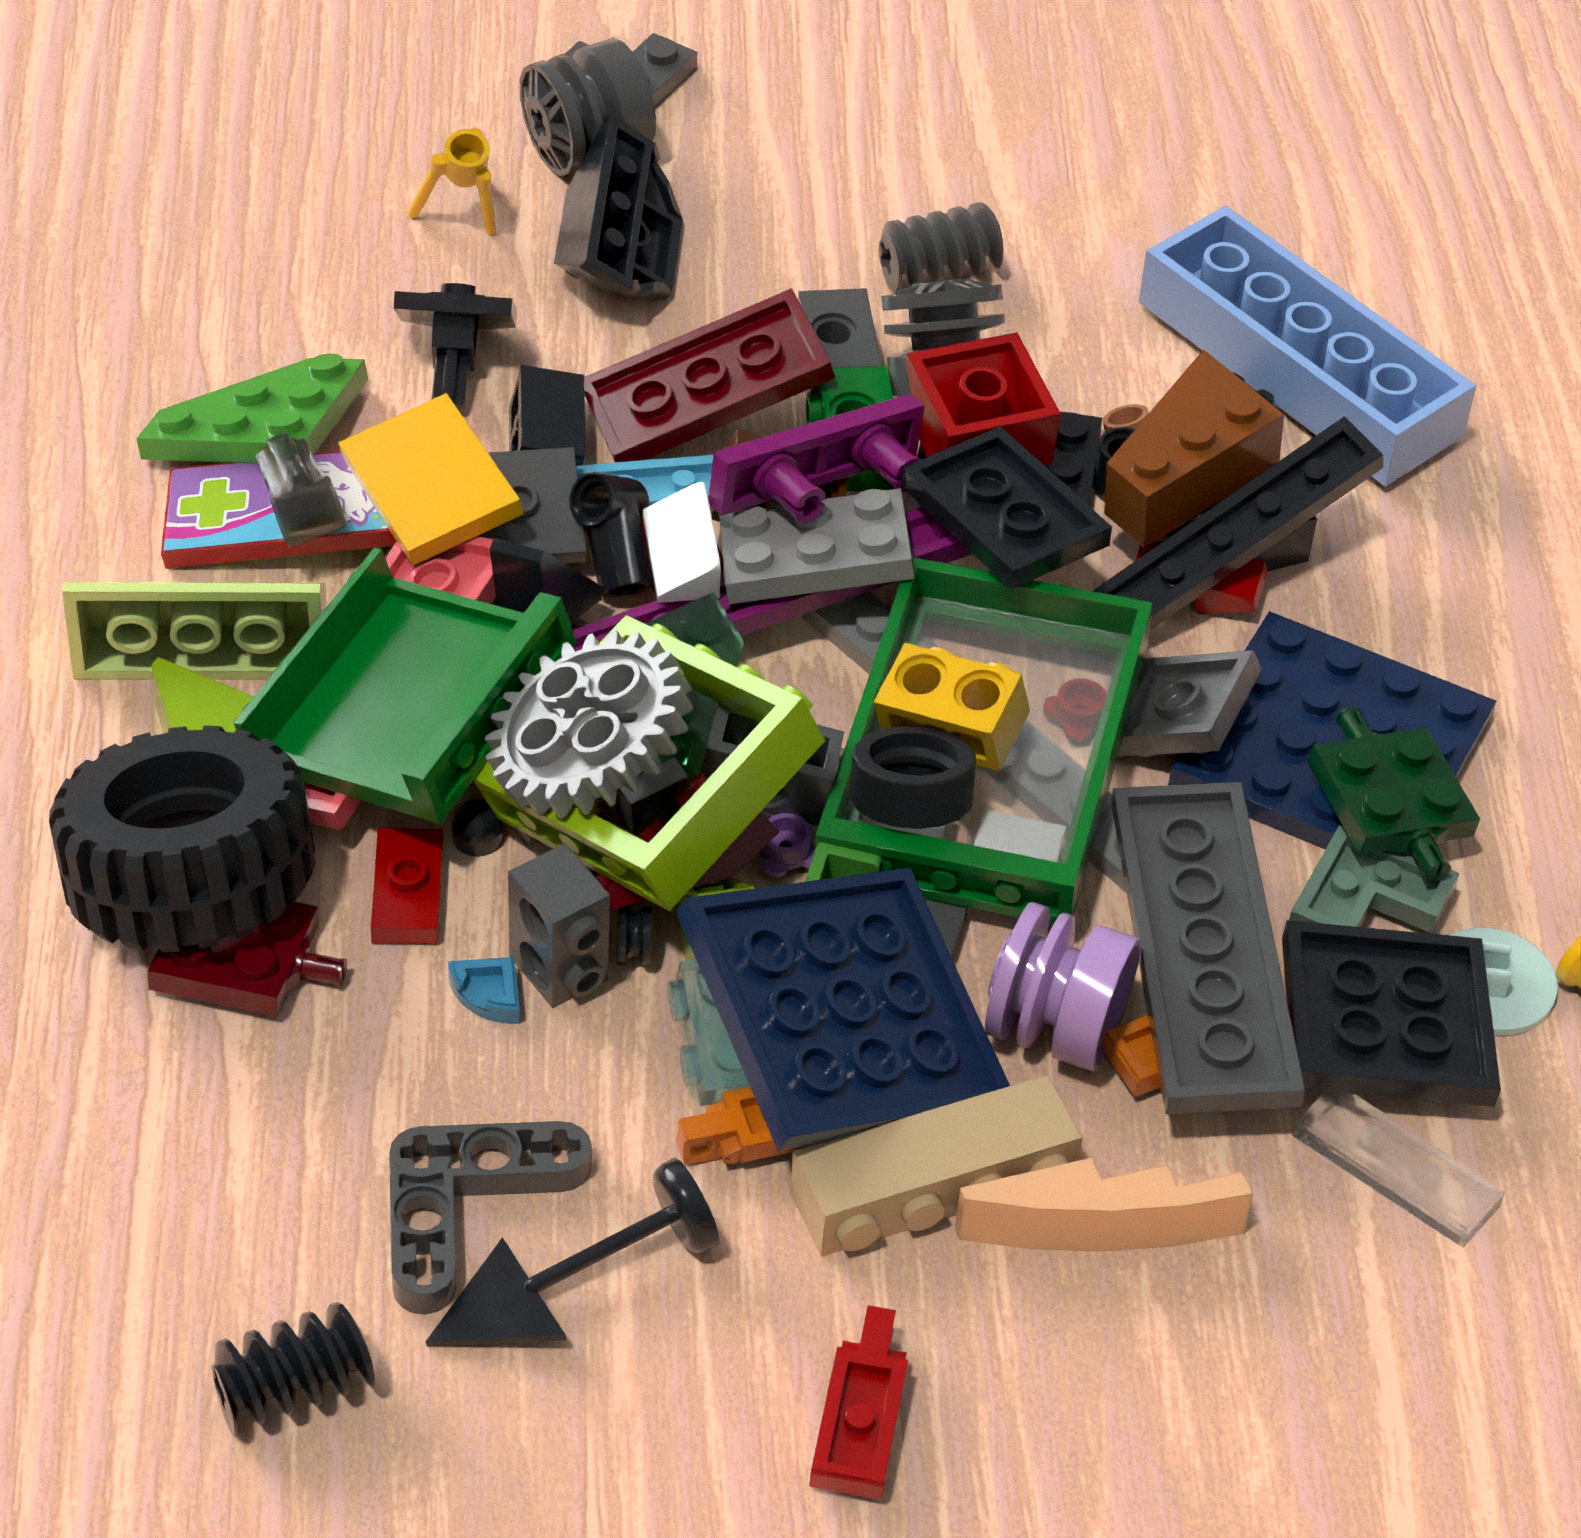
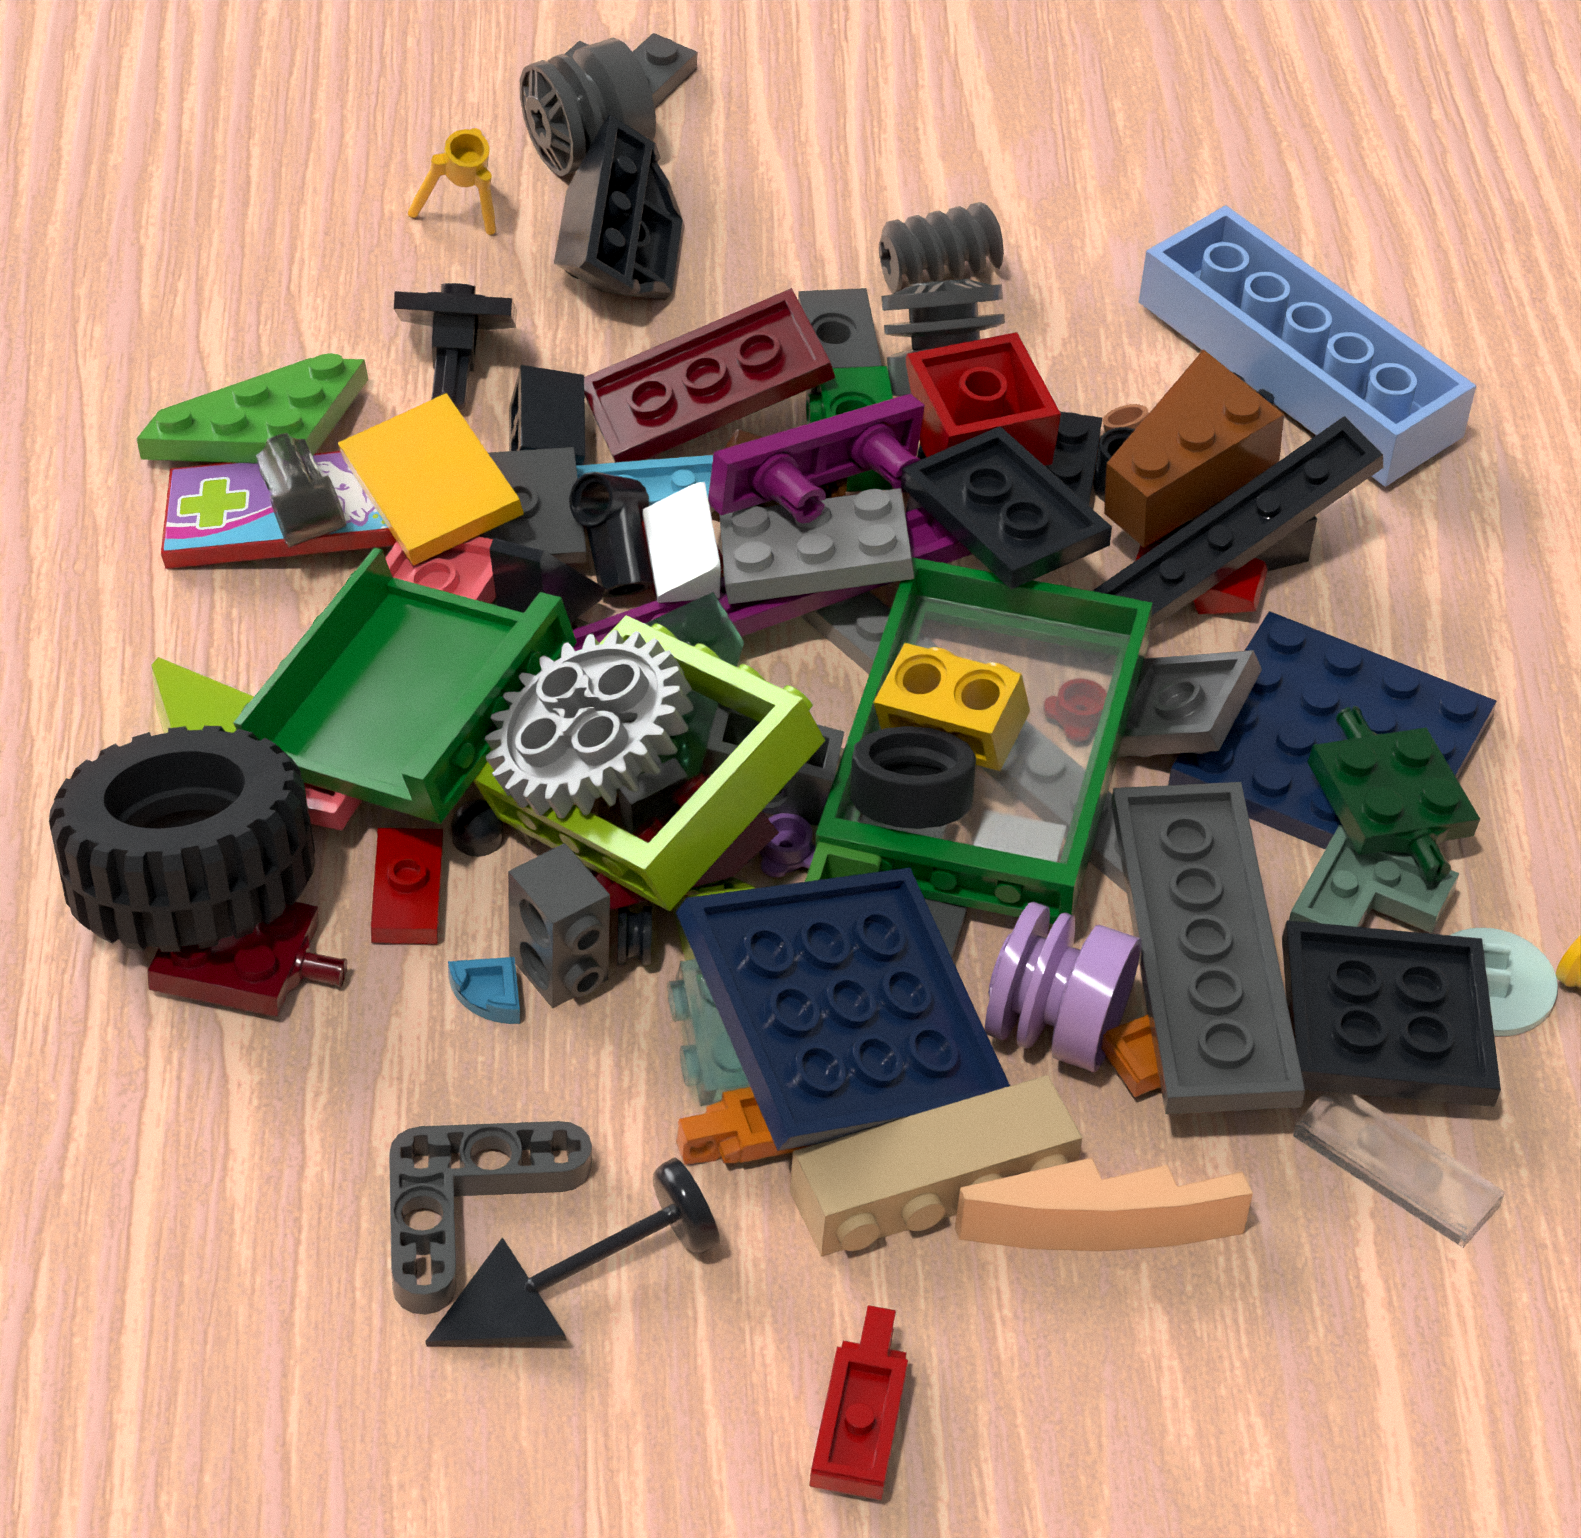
(202, 626): yellowish green slope -> none
(290, 1364): black piece -> none

